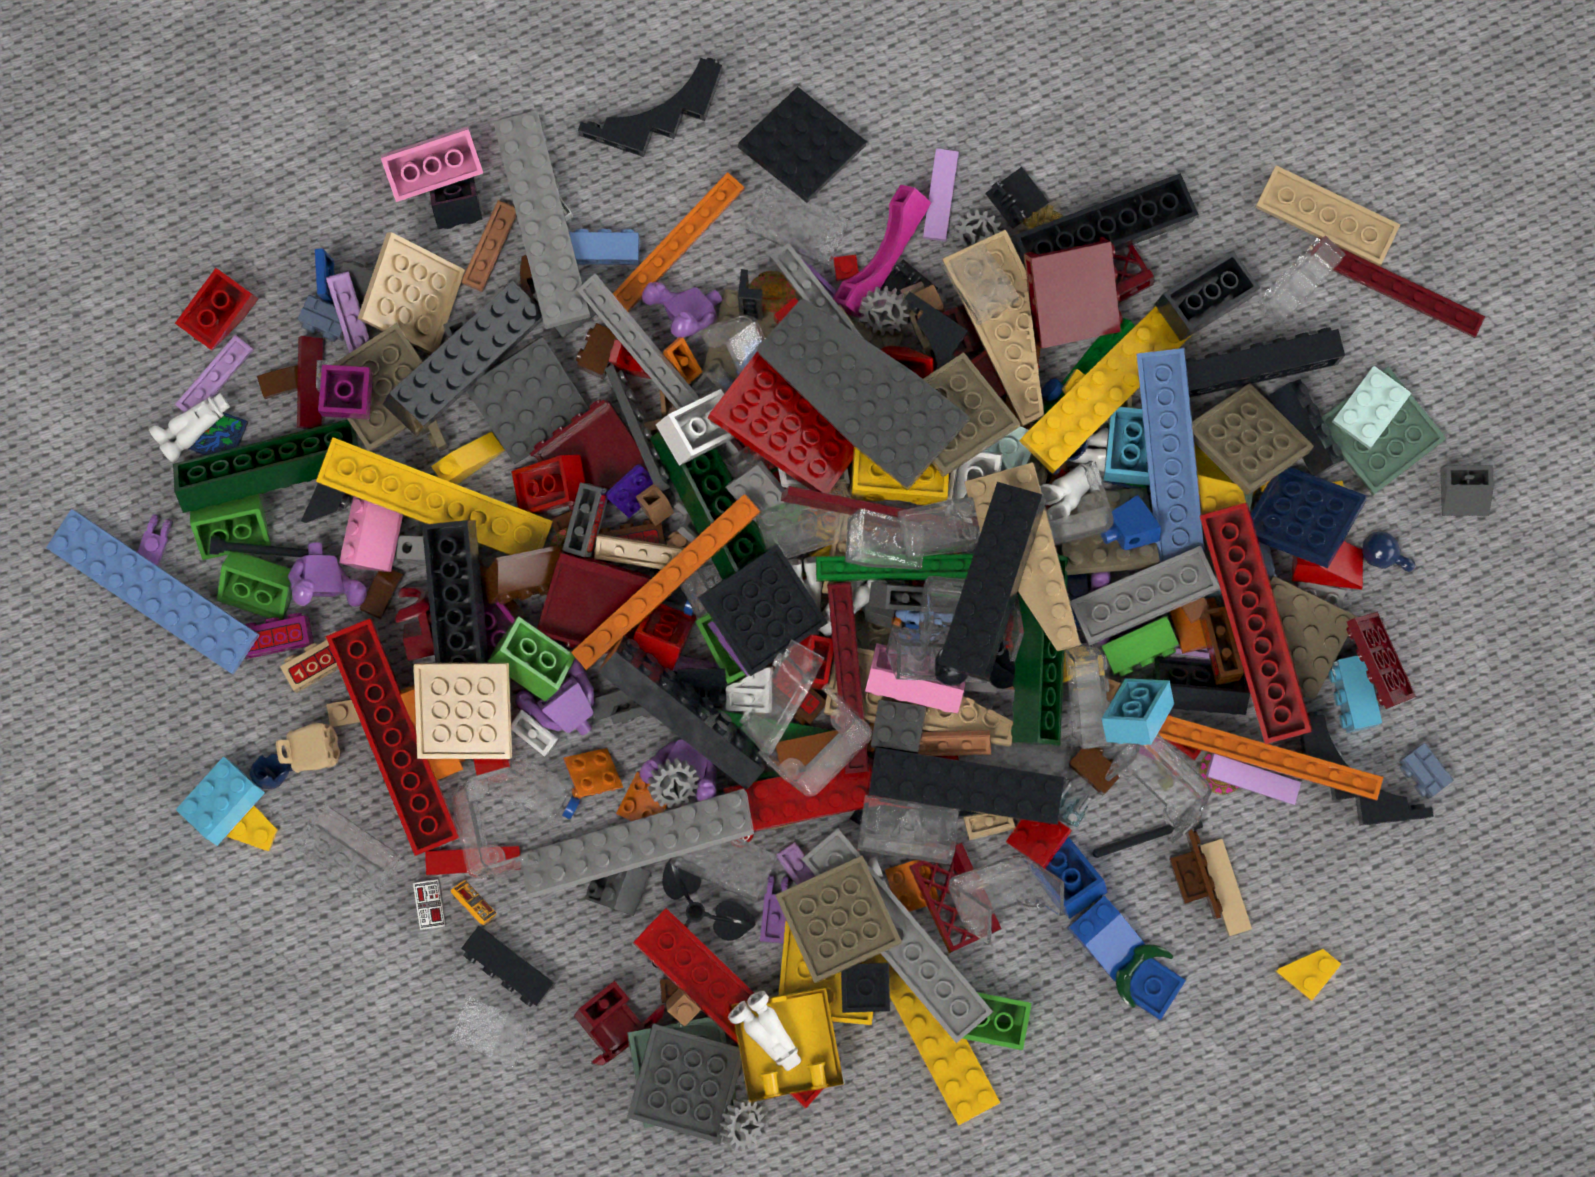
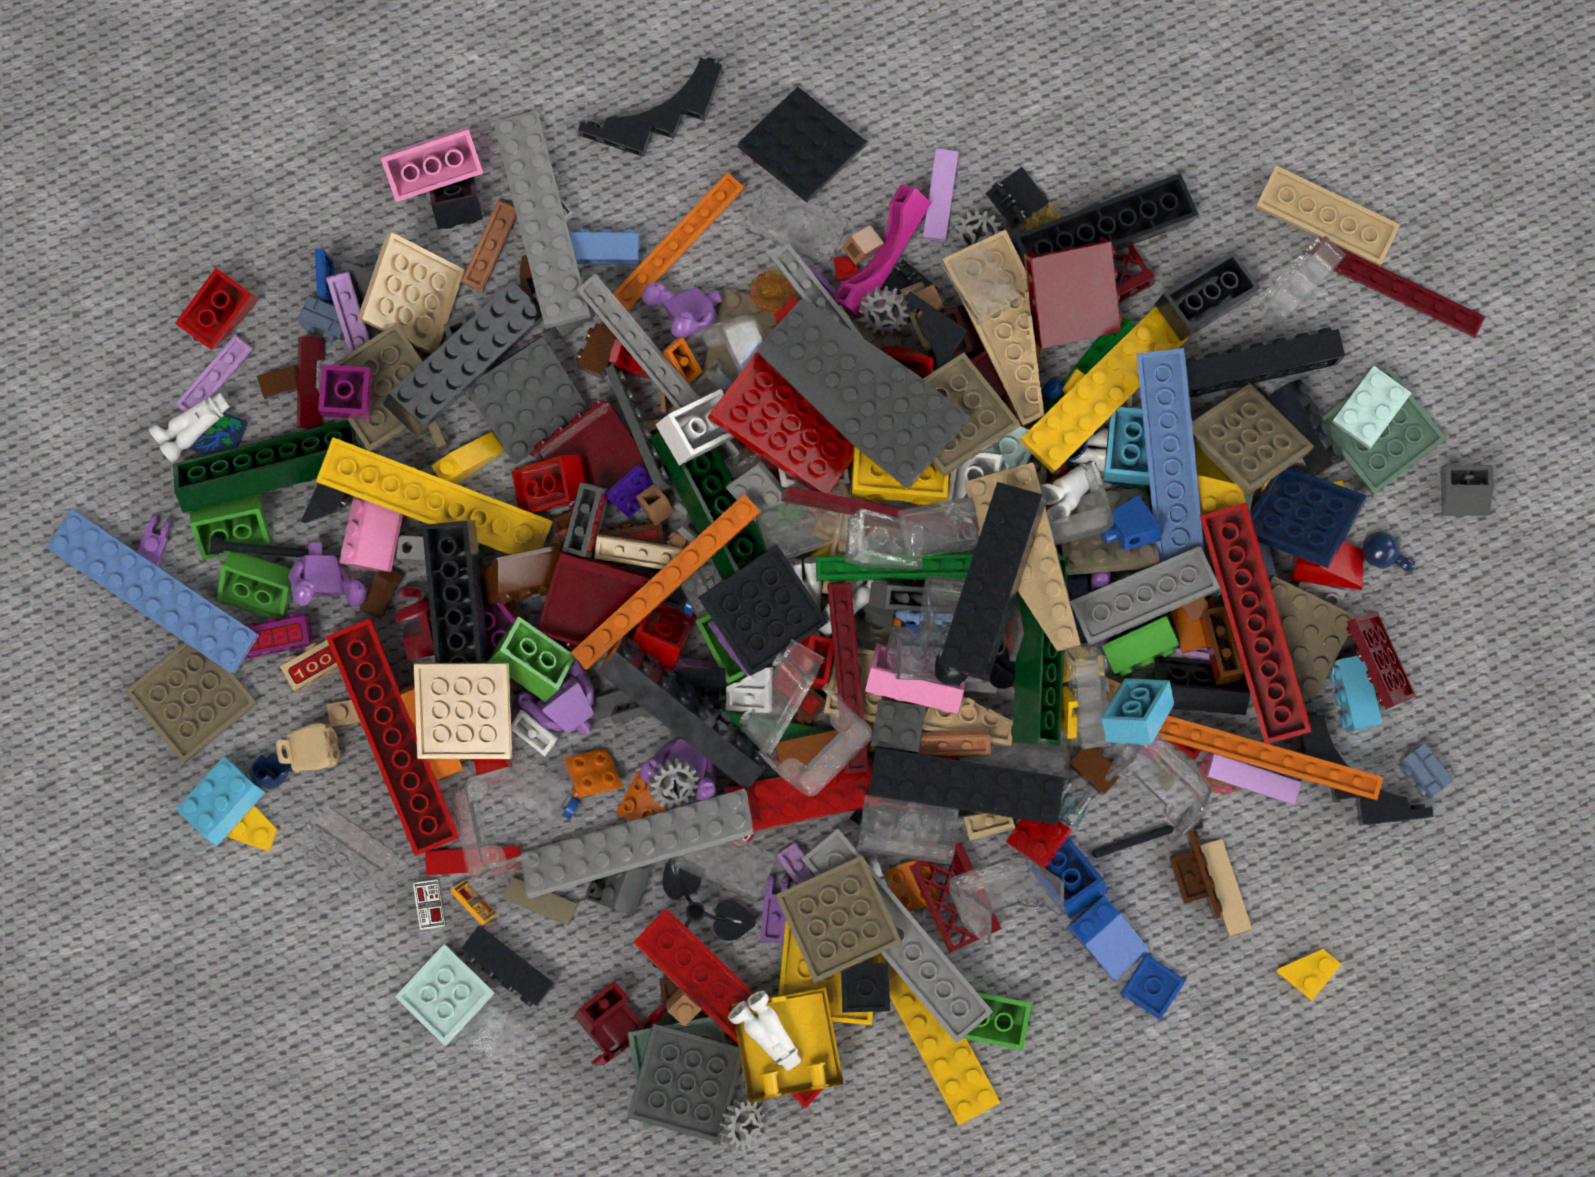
(190, 700): none -> dark tan plate
(445, 994): none -> light aqua plate
(546, 905): none -> dark tan tile
(749, 300): black fence -> none
(862, 245): none -> medium nougat brick
(1069, 719): none -> yellow wing
(1124, 976): dark green piece -> none

